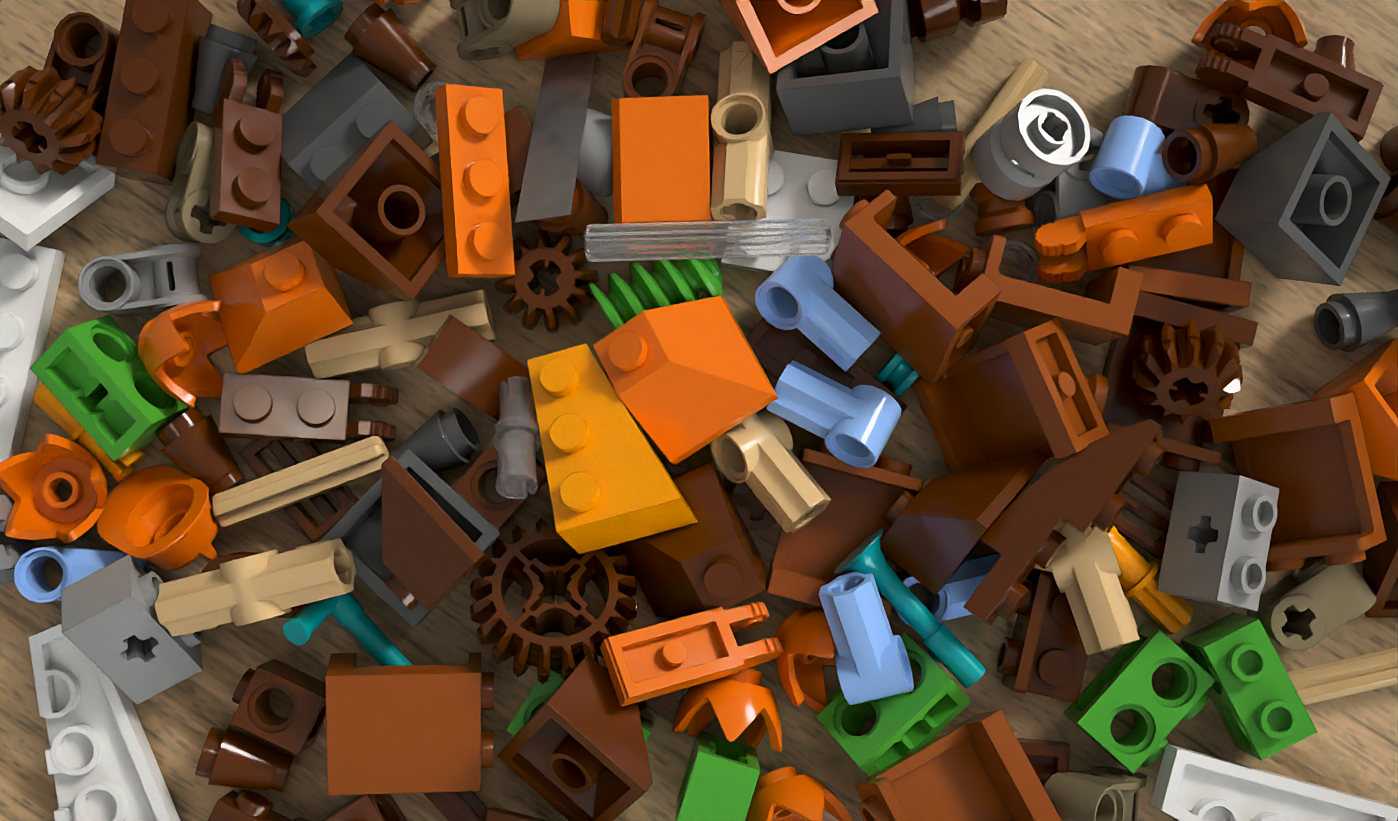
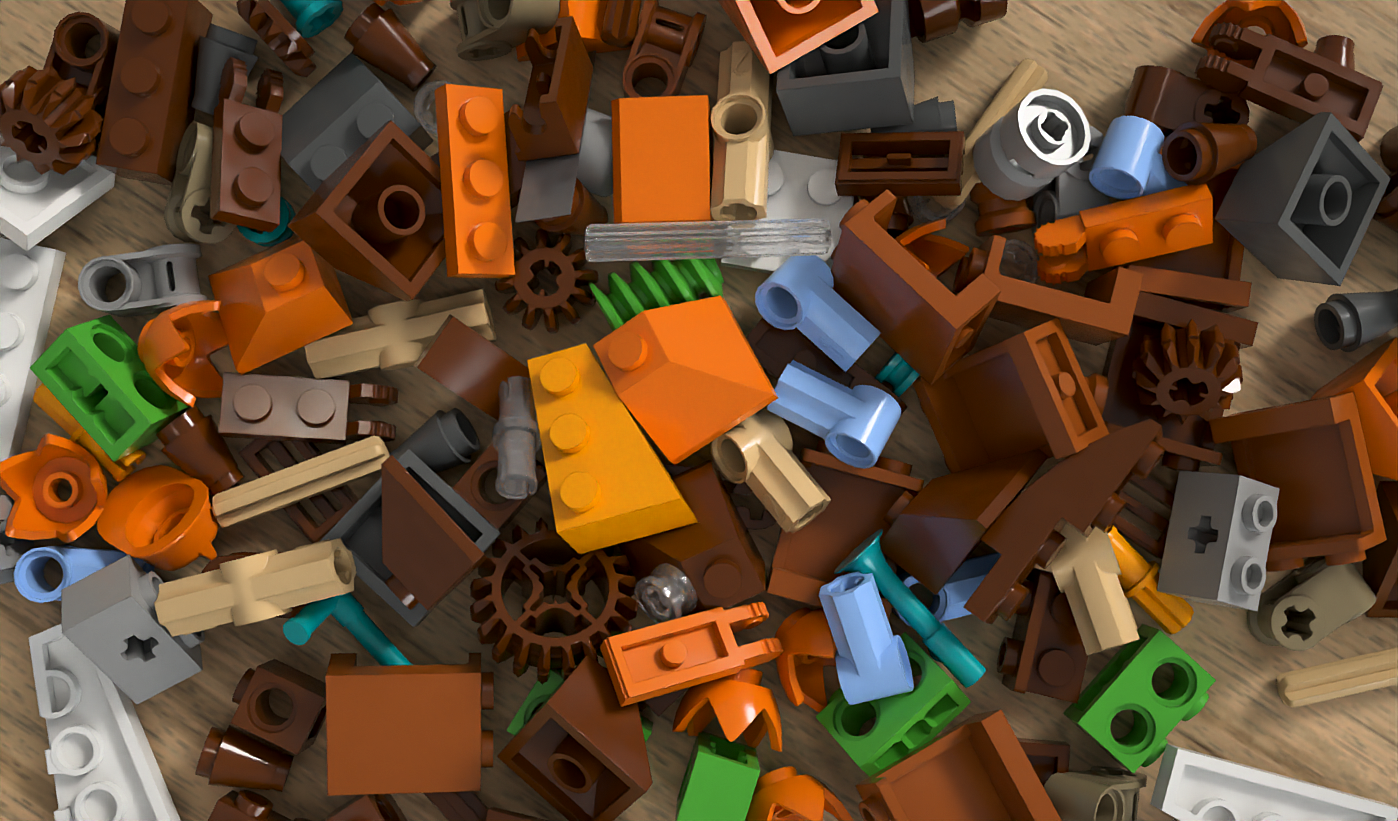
(555, 96): none -> reddish brown hinge
(665, 594): none -> clear bush
(1250, 685): bright green brick -> none

